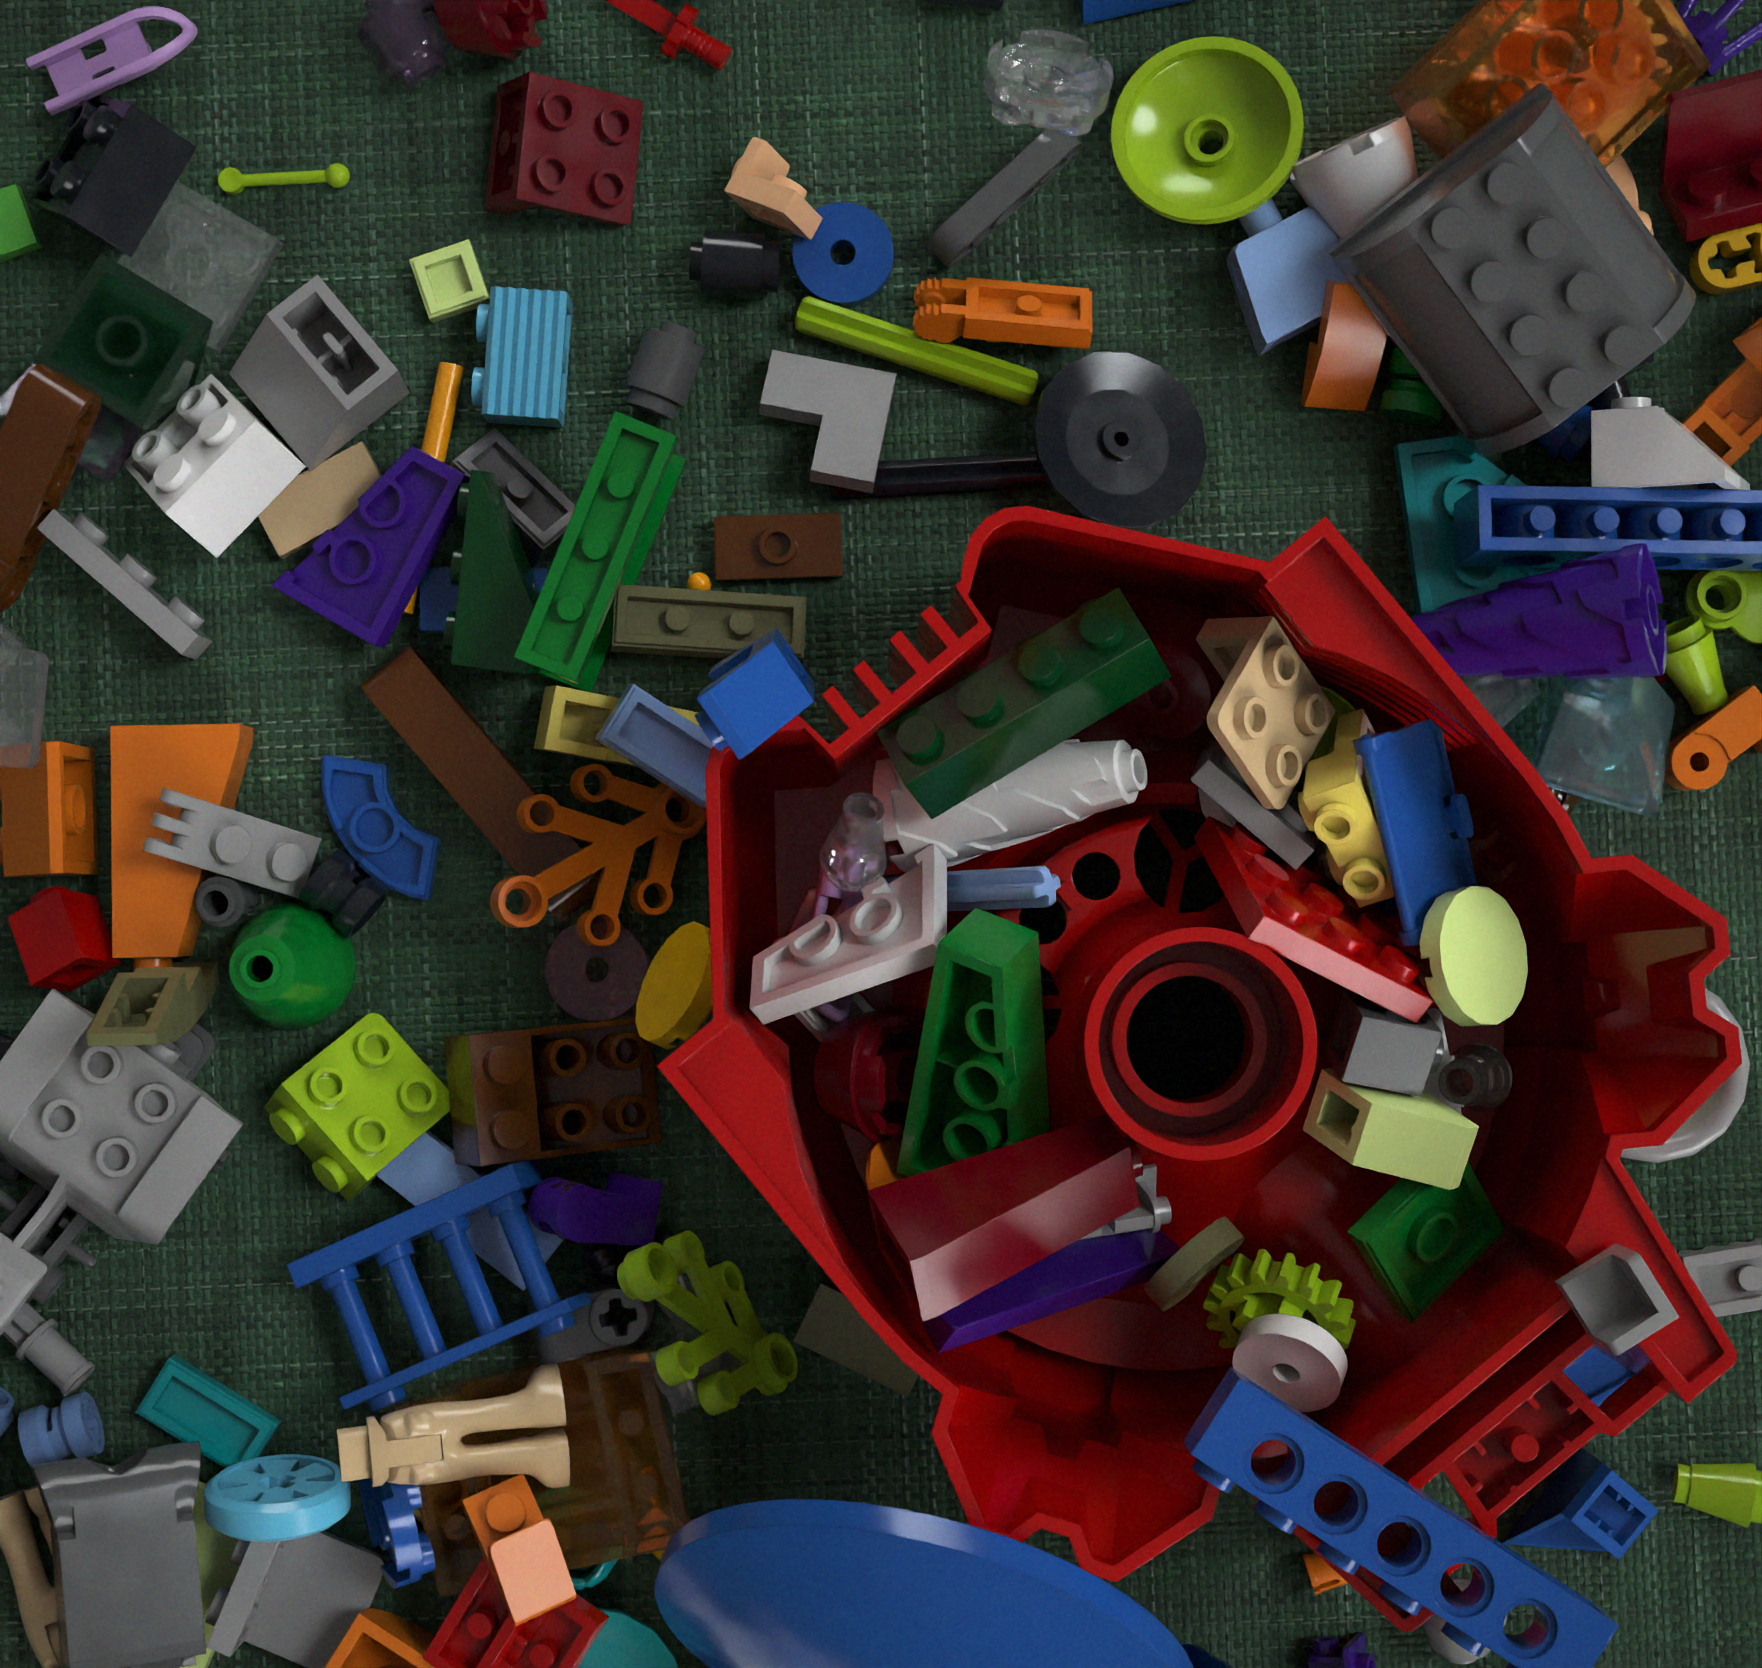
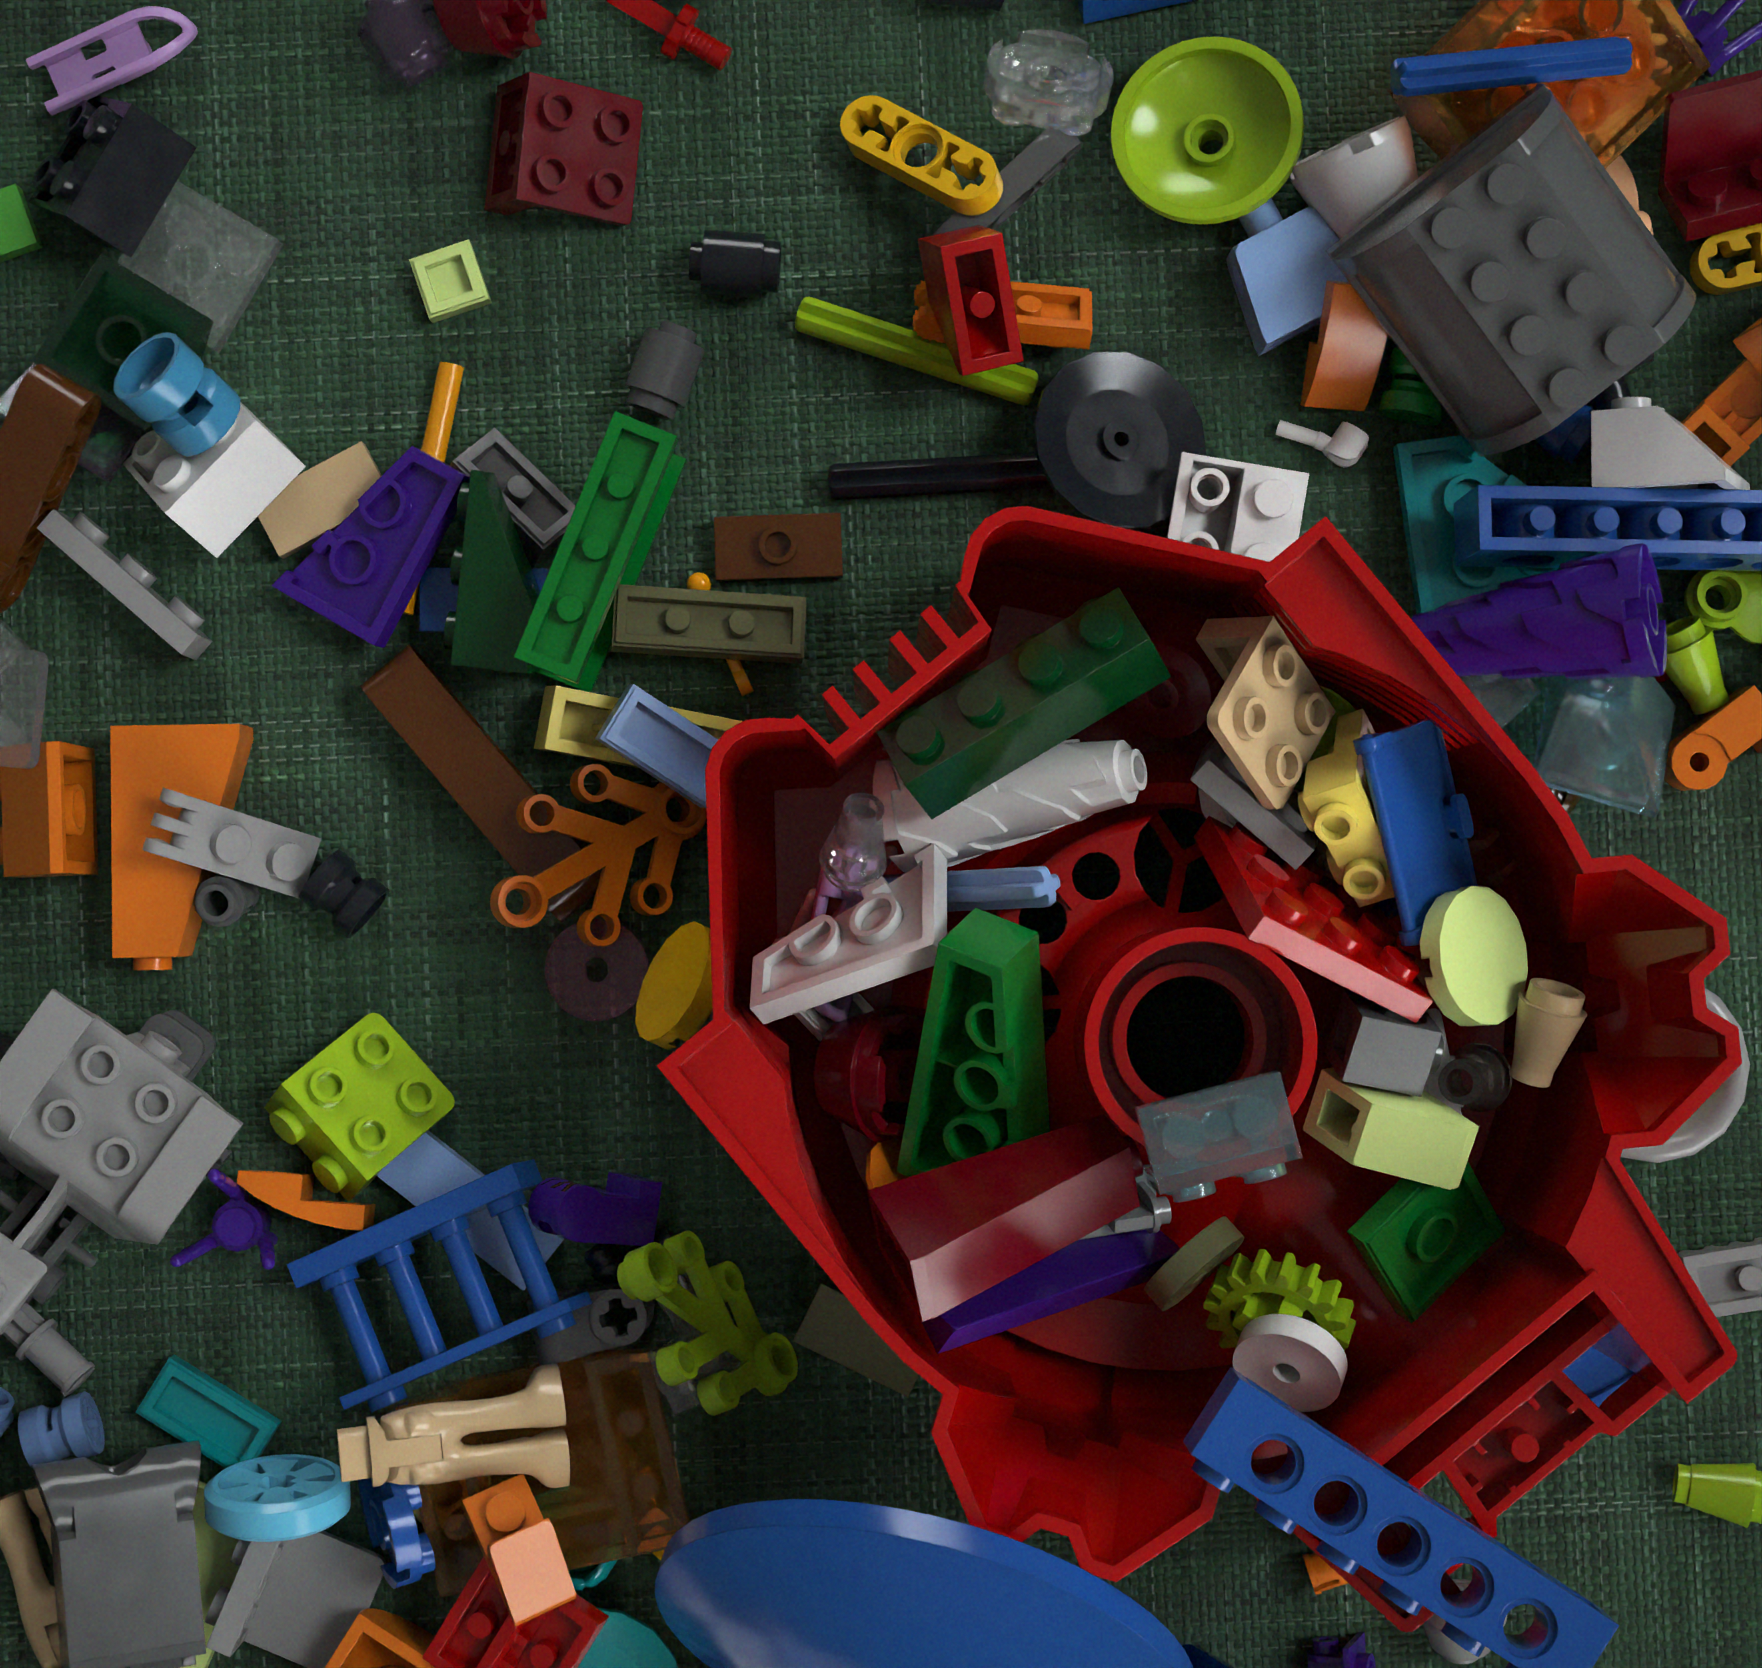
(62, 939): red brick -> none
(154, 1004): olive slope -> none
(174, 391): none -> dark azure wheel
(234, 182): lime hinge -> none
(235, 1226): none -> dark purple plant
(291, 966): green cone -> none
(294, 1195): none -> orange slope
(316, 373): light grey slope -> none
(375, 830): blue tile -> none
(525, 357): medium azure brick -> none
(550, 1091): reddish brown slope -> none
(754, 694): blue slope -> none
(767, 194): light nougat bracket -> none
(847, 405): light grey tile -> none
(851, 283): blue piece -> none
(931, 179): none -> yellow beam
(972, 297): none -> red slope
(1218, 1134): none -> clear light blue bracket
(1237, 506): none -> white slope
(1342, 448): none -> white hand
(1510, 66): none -> blue axle
(1545, 1027): none -> tan cone
(1584, 1510): blue slope -> none
(1617, 1299): light grey panel -> none

